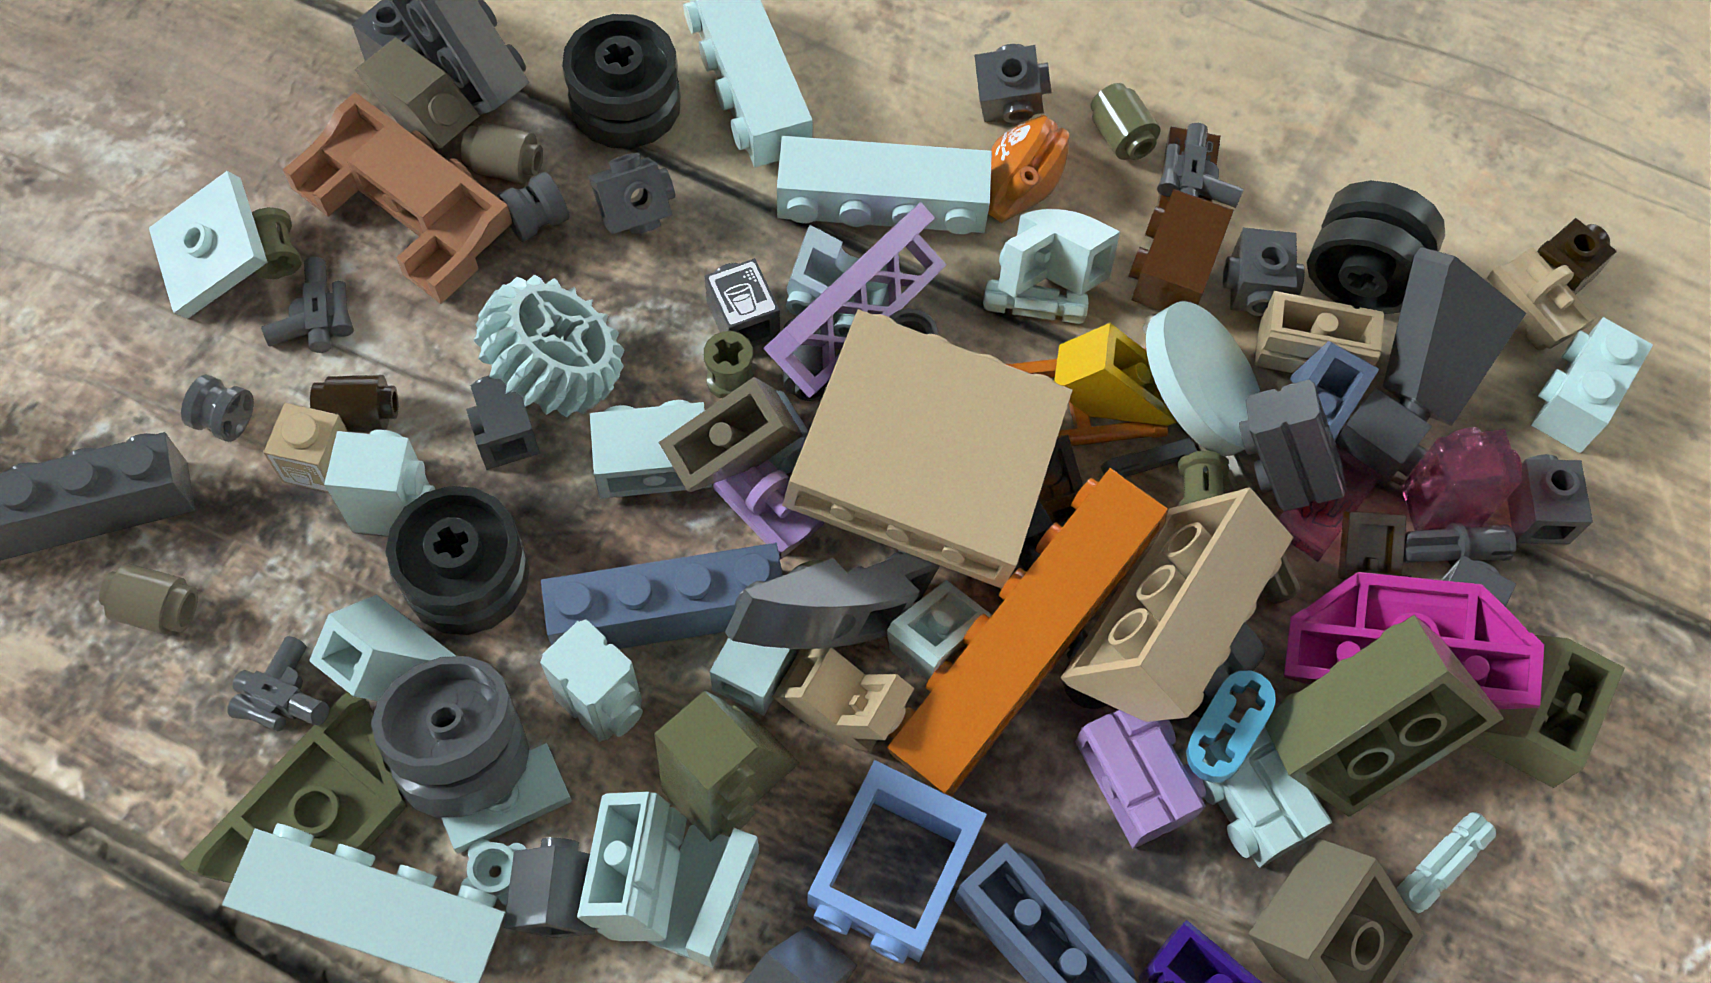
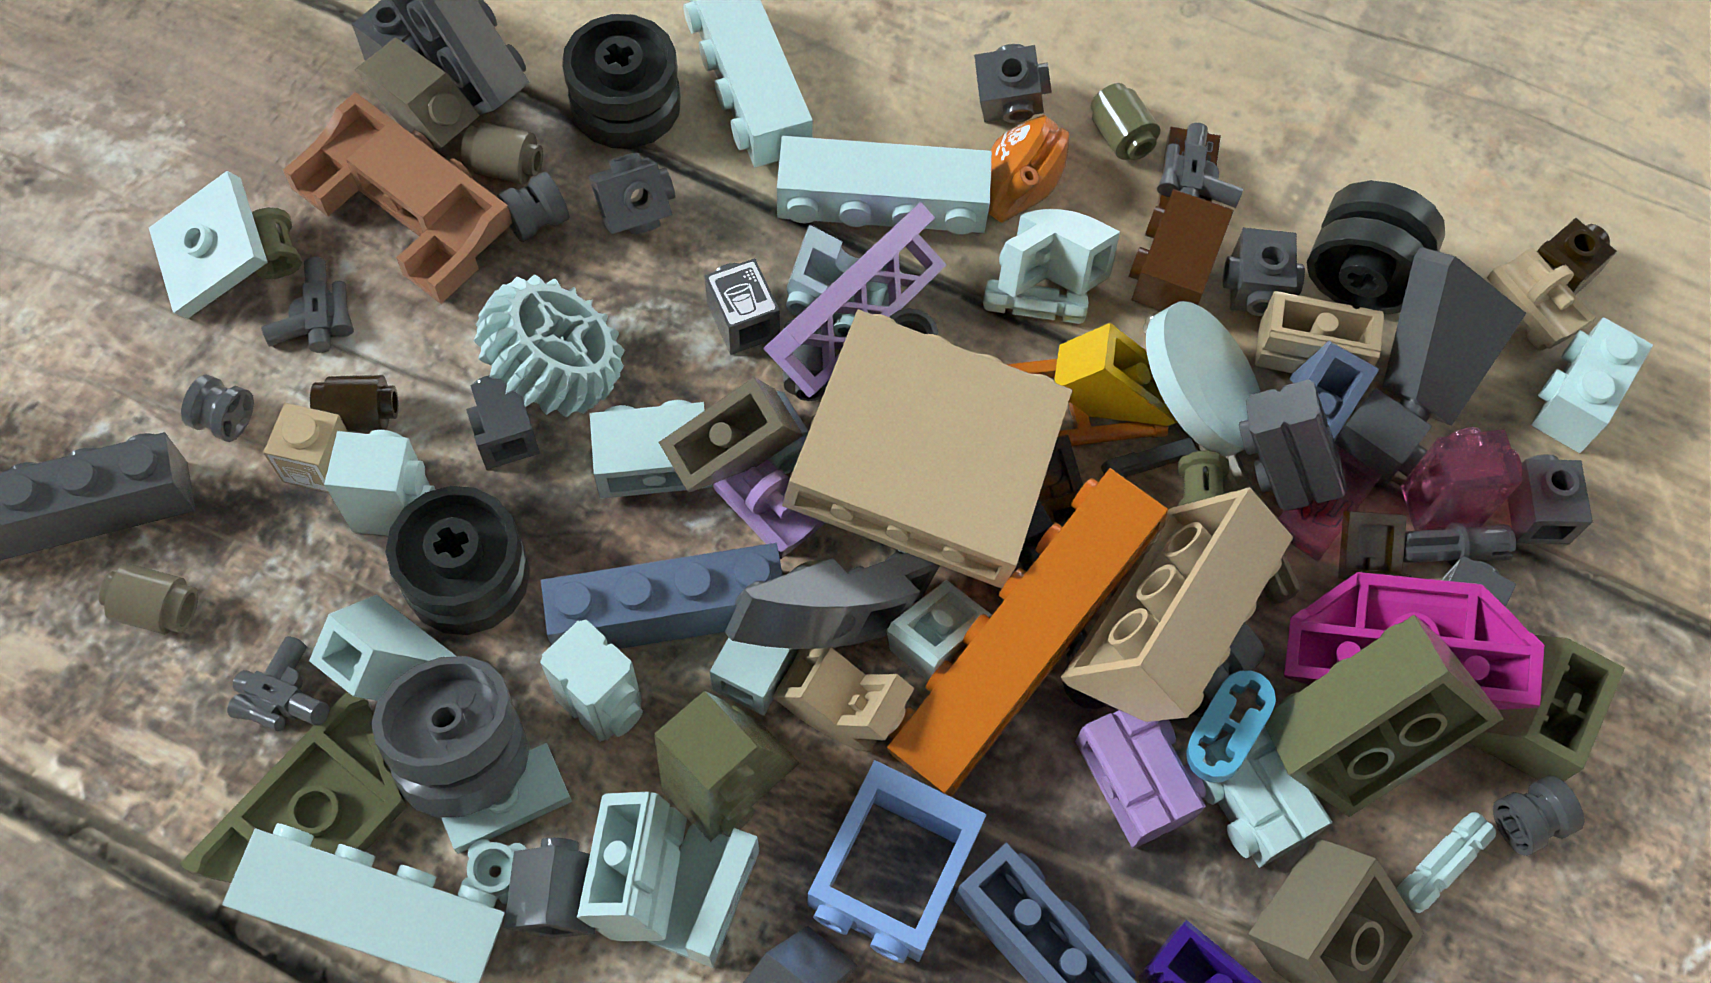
(728, 362): olive bush -> none
(1536, 816): none -> dark grey wheel

